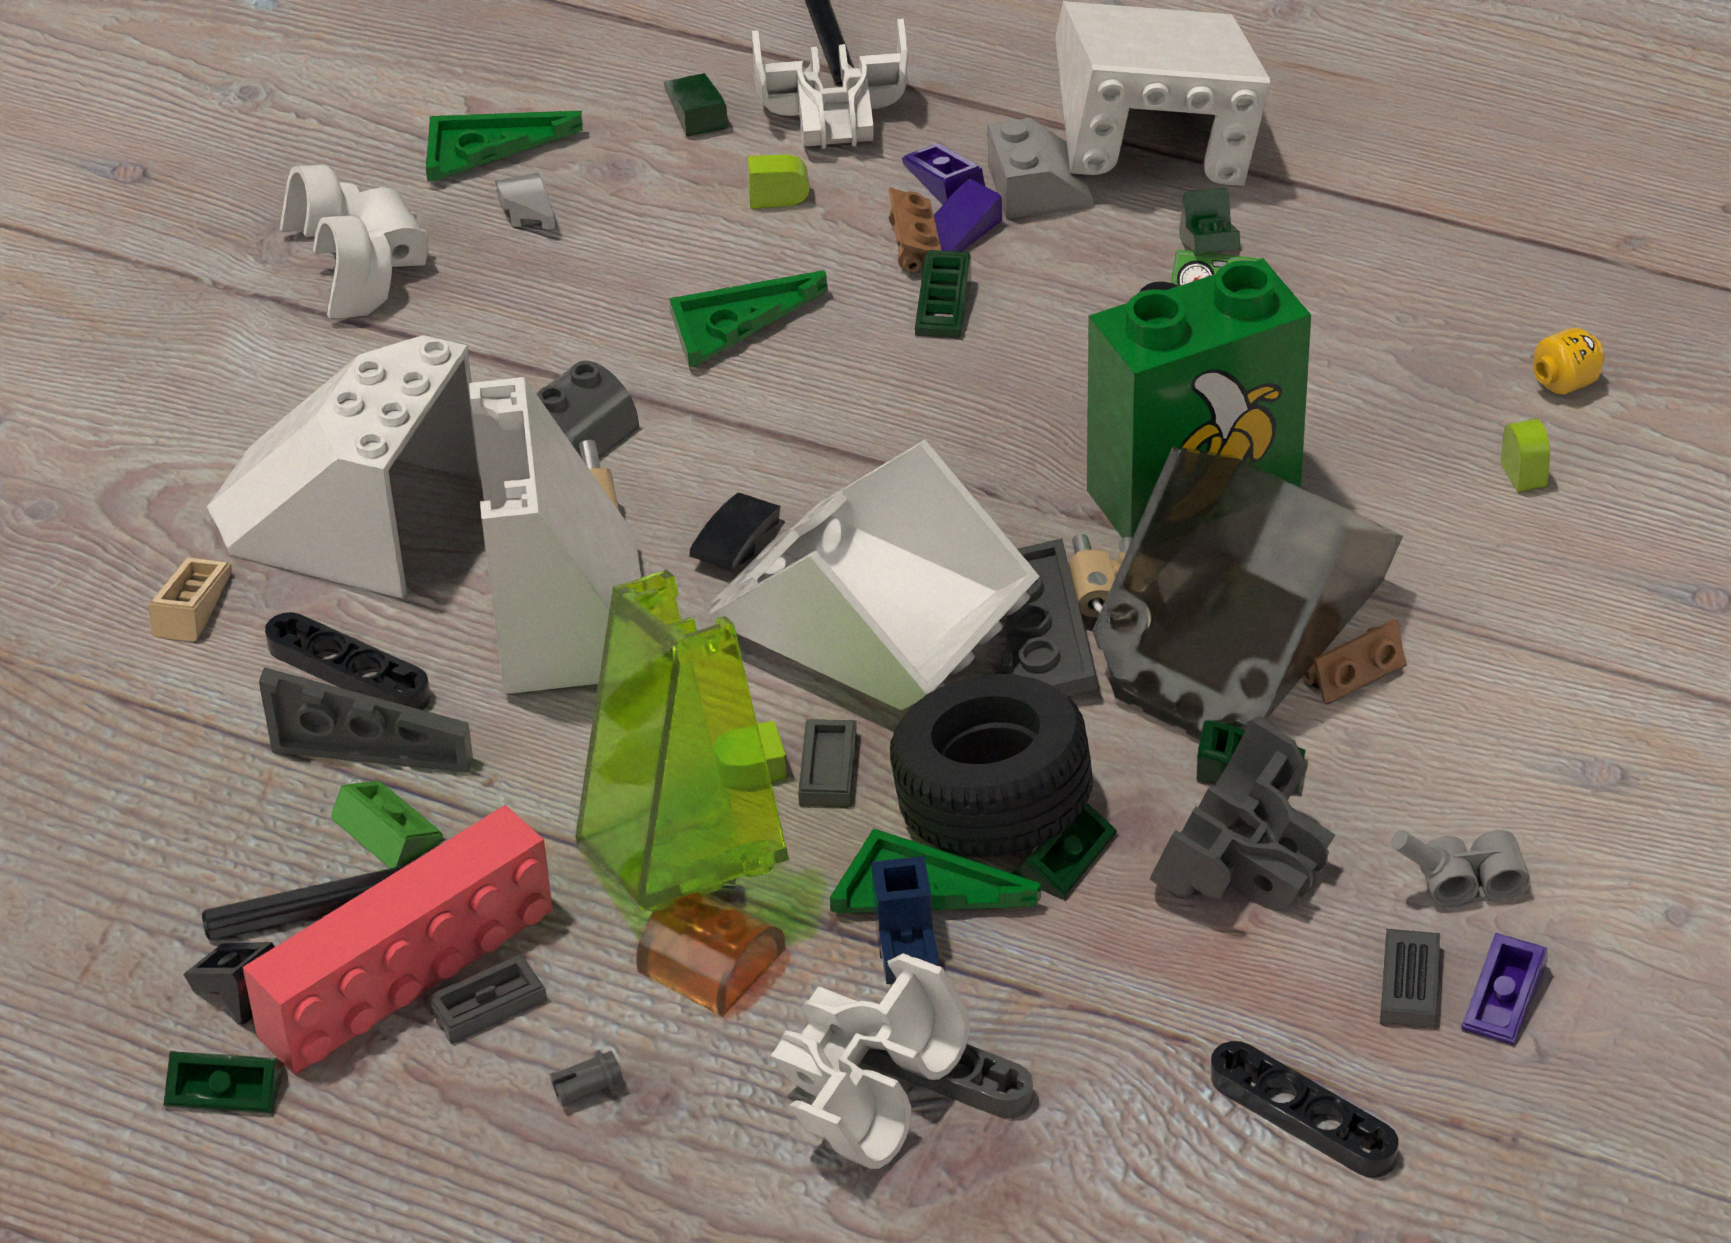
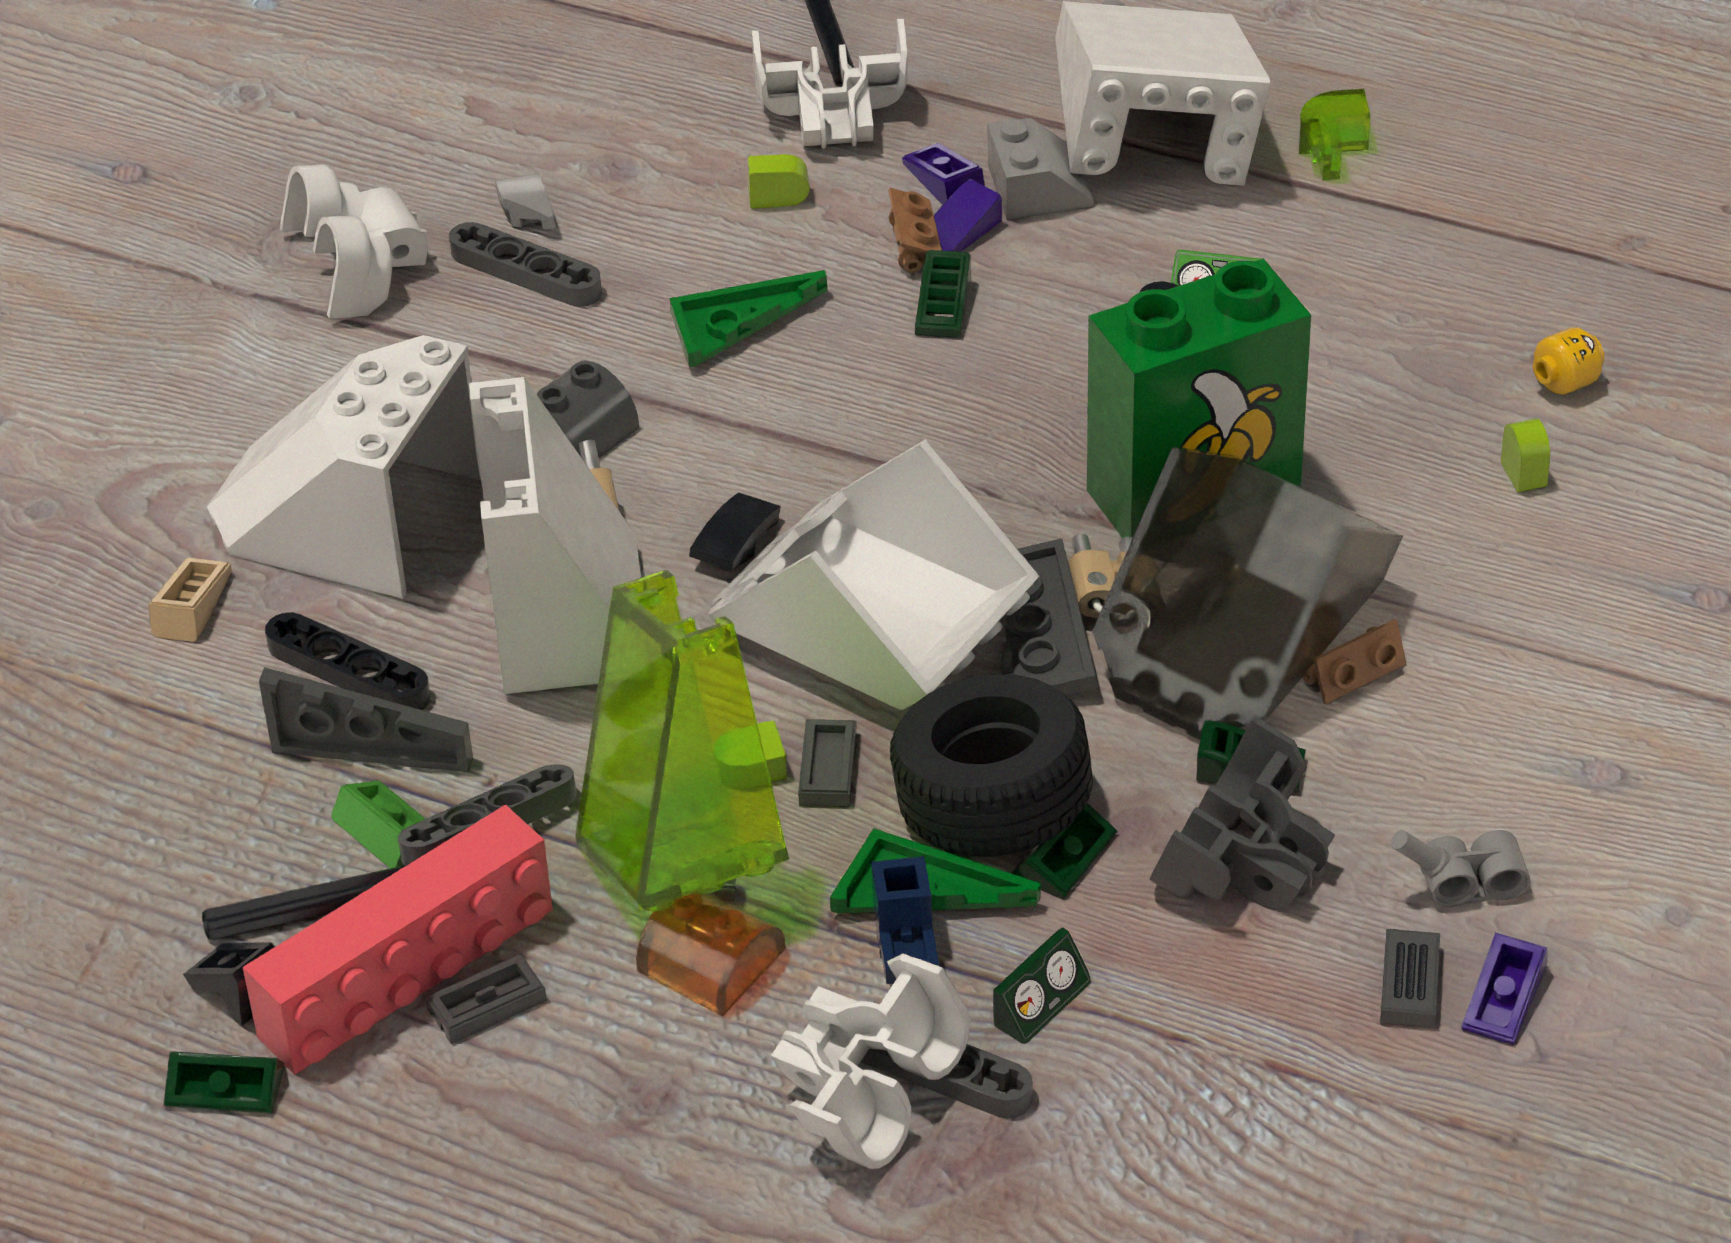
(476, 139): green wing -> none
(527, 796): none -> dark grey beam
(570, 282): none -> dark grey beam
(586, 1077): dark grey pin -> none
(697, 104): dark green slope -> none
(1040, 987): none -> slope
(1207, 221): dark green slope -> none
(1308, 1103): black beam -> none
(1332, 125): none -> clear neon green brick

